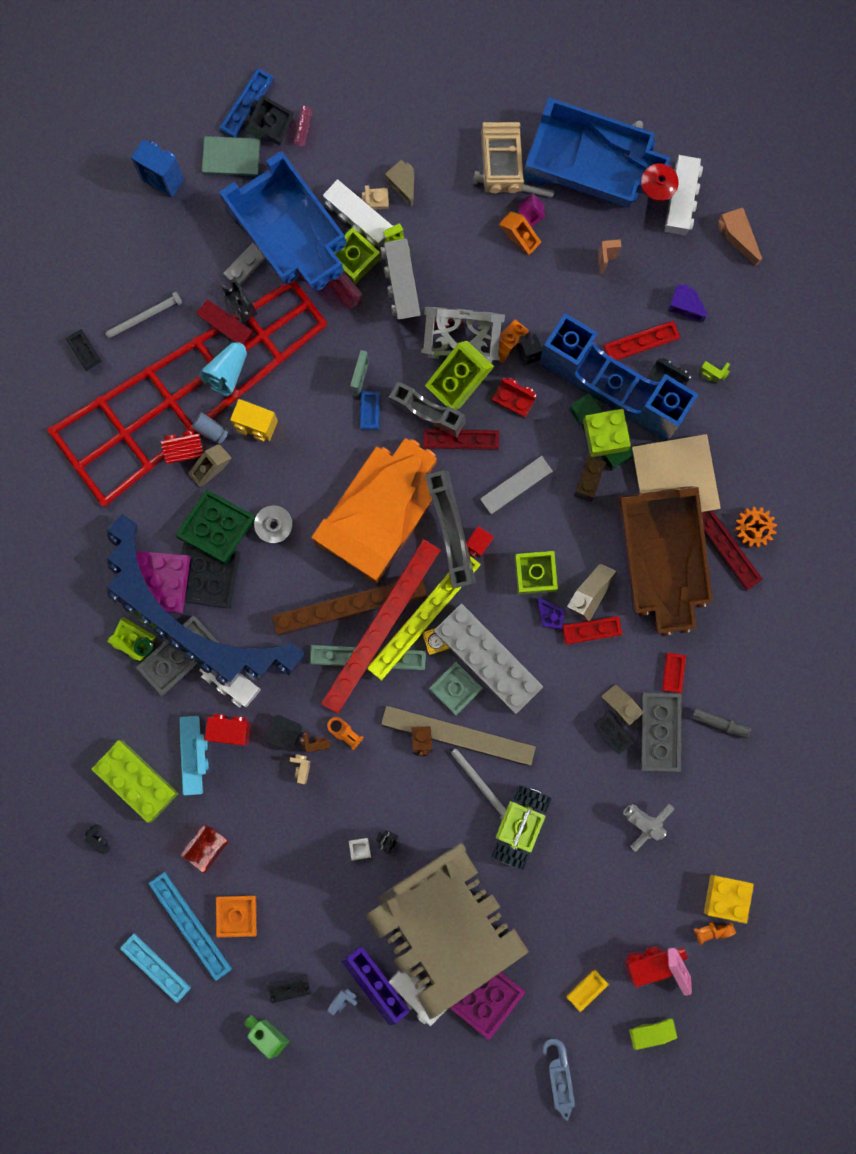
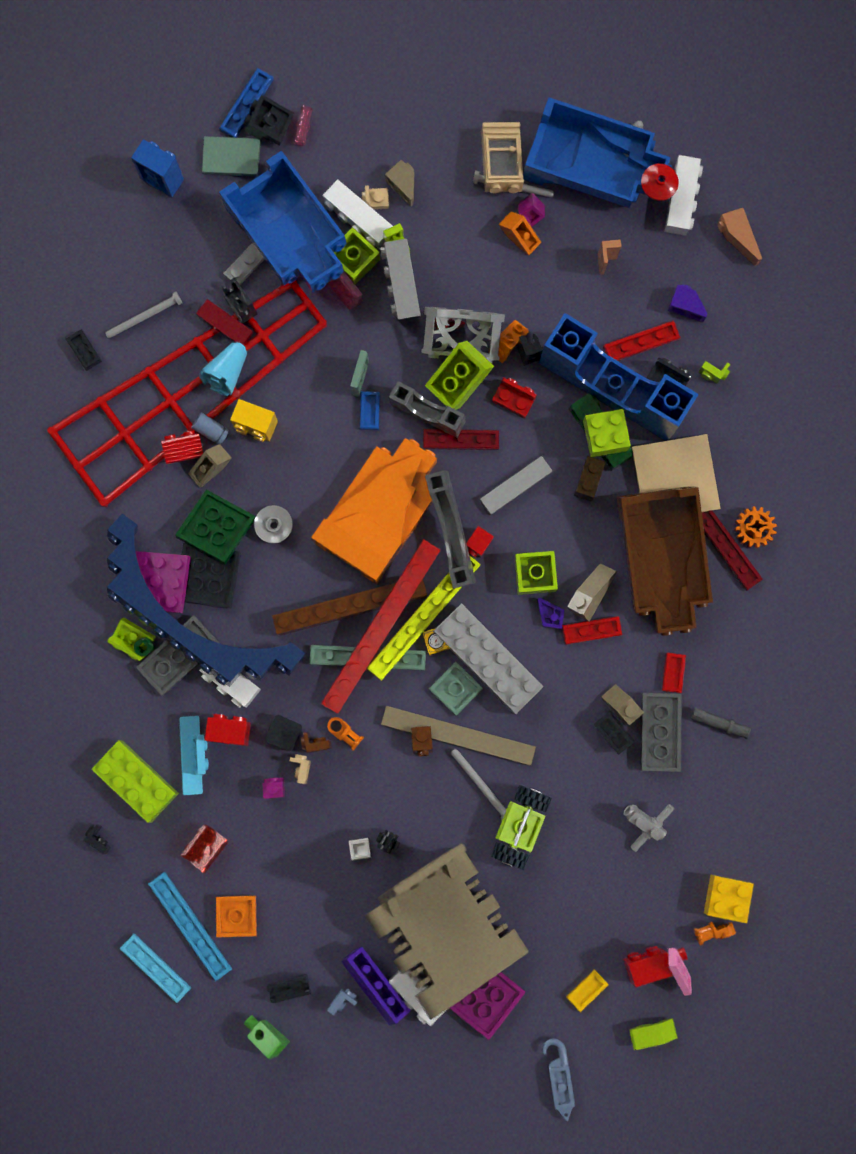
(273, 788): none -> magenta brick

